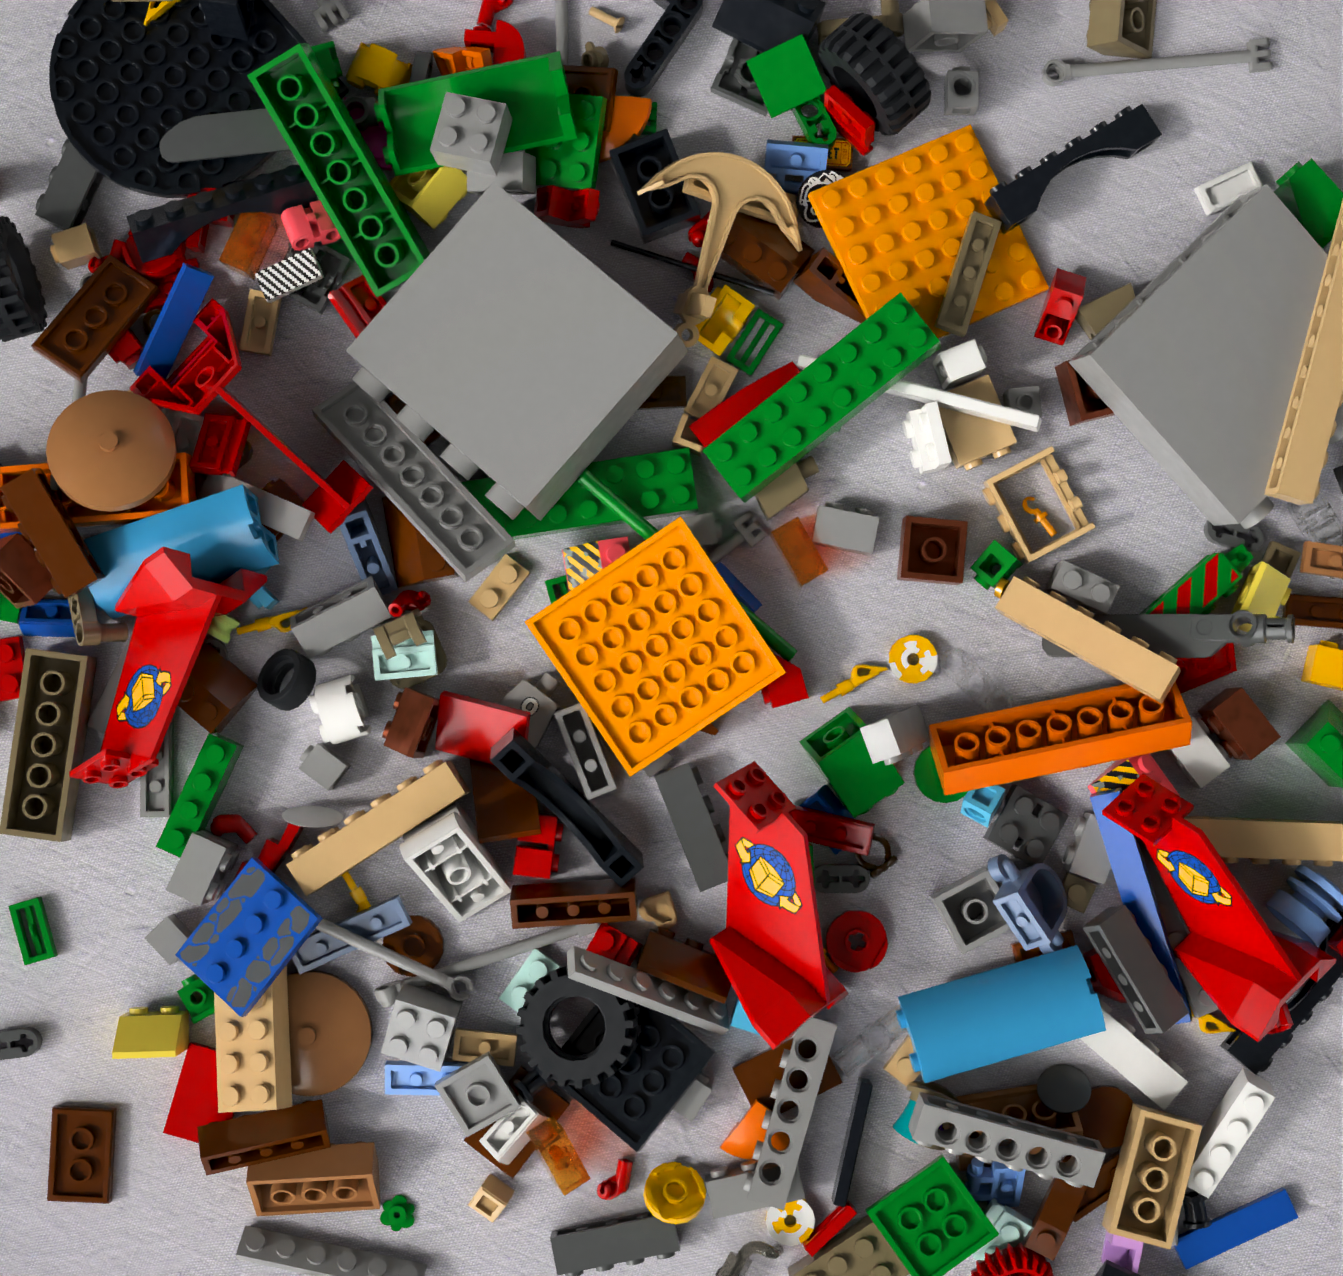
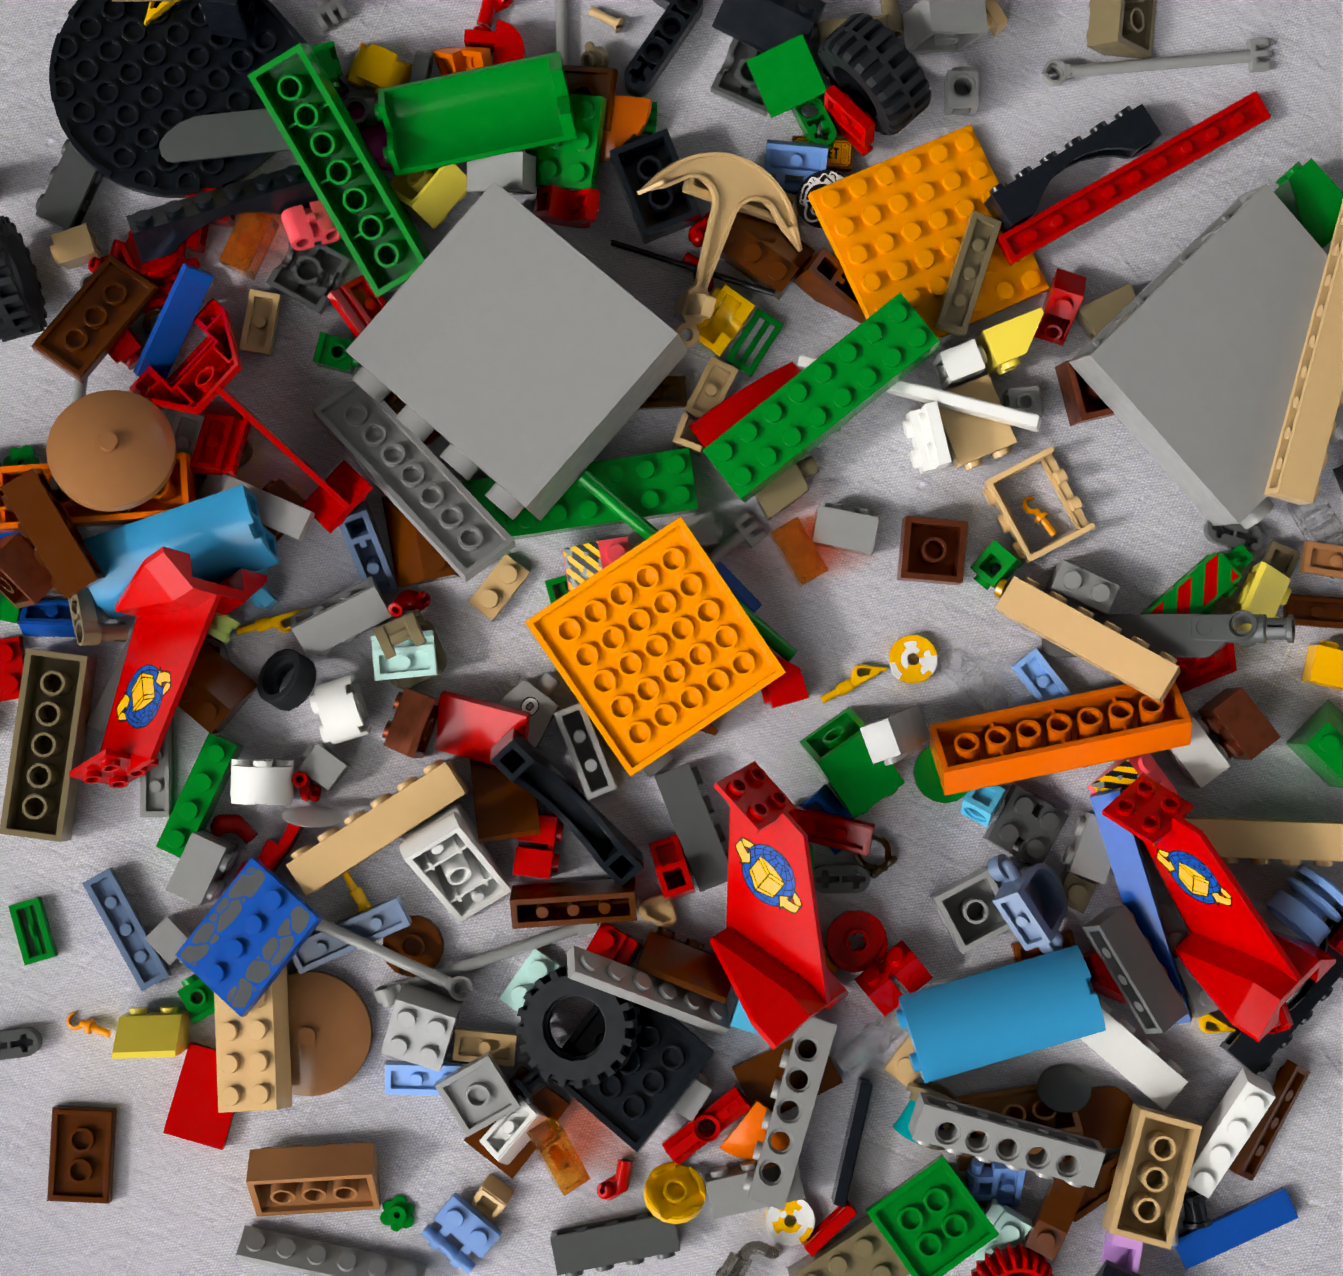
(18, 455): none -> green plant
(89, 1026): none -> light orange hand
(126, 928): none -> sand blue plate
(262, 782): none -> white brick
(263, 1137): reddish brown brick -> none
(289, 275): tile -> none
(304, 787): none -> red arm
(324, 354): none -> green brick
(467, 1226): none -> medium blue plate
(471, 134): light grey brick -> none
(671, 867): none -> red brick
(691, 1138): none -> red piece
(899, 962): none -> red piece
(1009, 341): none -> light yellow slope
(1039, 677): none -> light blue plate
(1132, 178): none -> red plate
(1225, 189): white tile -> none
(1286, 1088): none -> reddish brown plate

